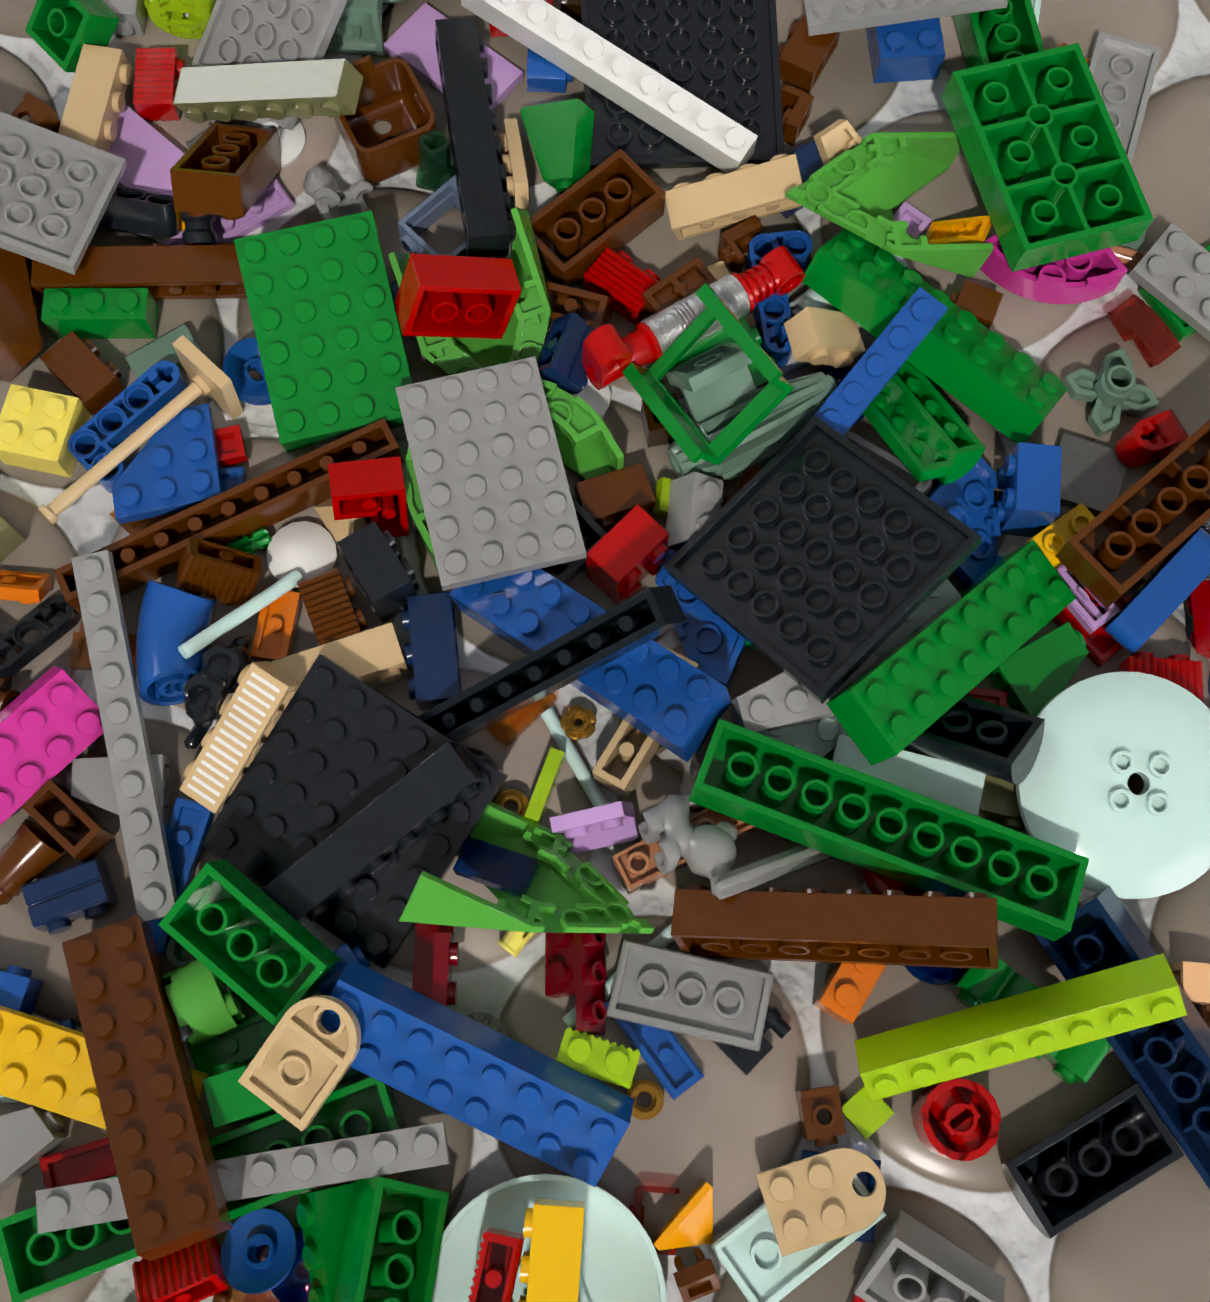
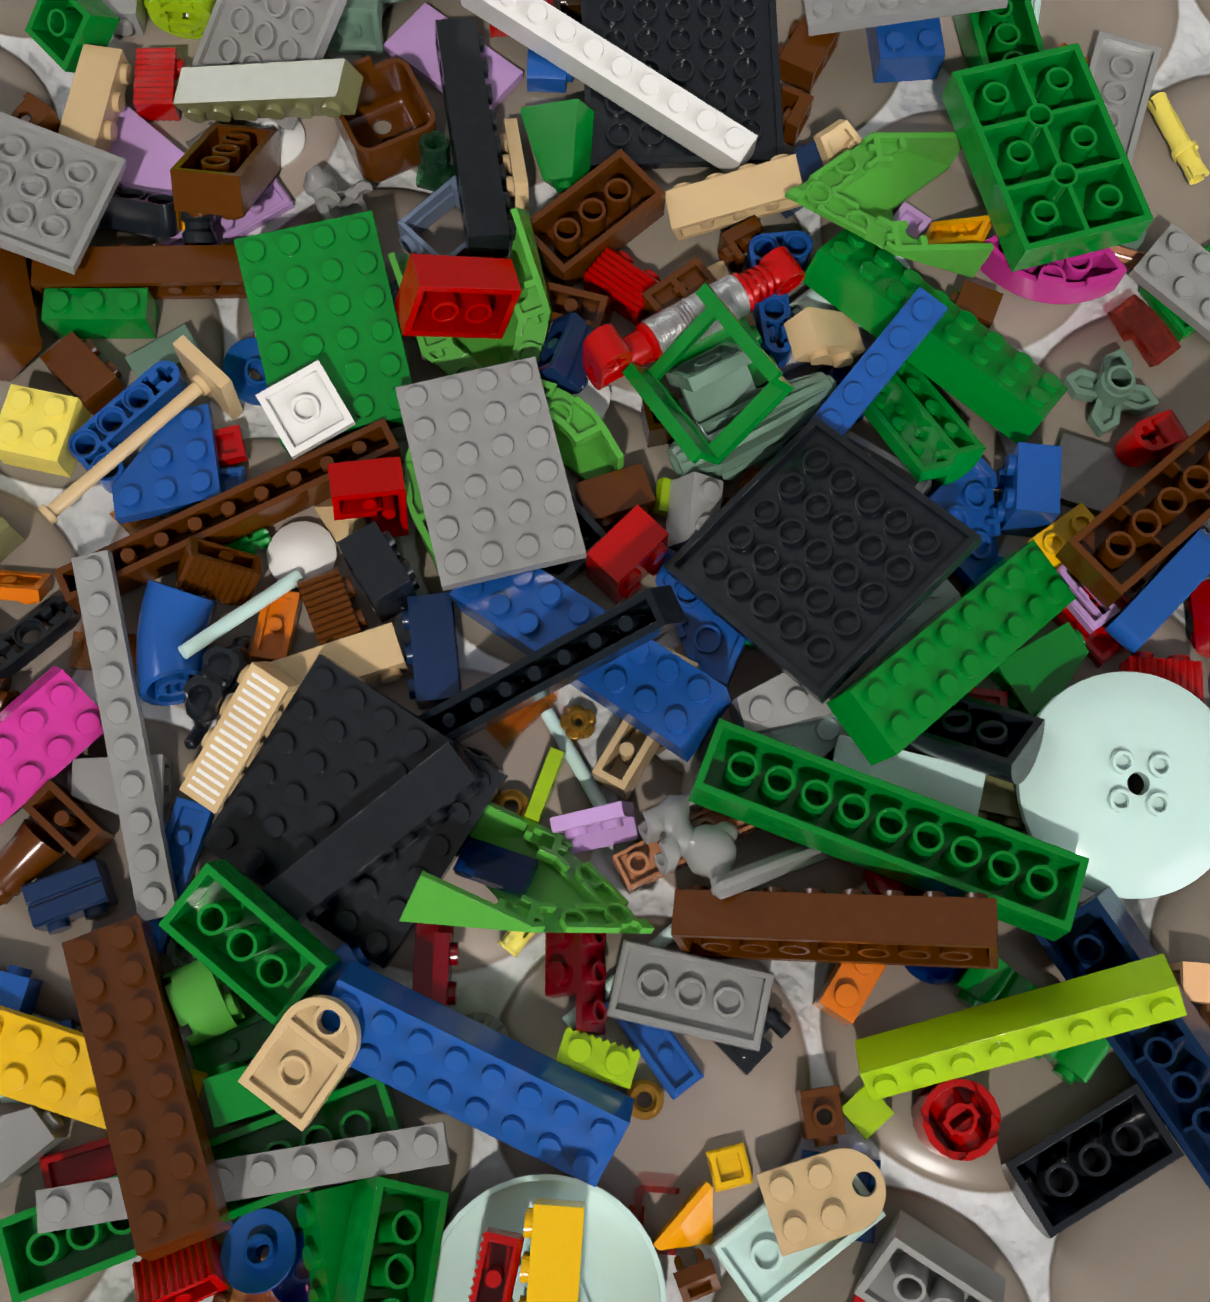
(305, 409): none -> white plate
(729, 1167): none -> yellow tile
(1180, 143): none -> light yellow pin

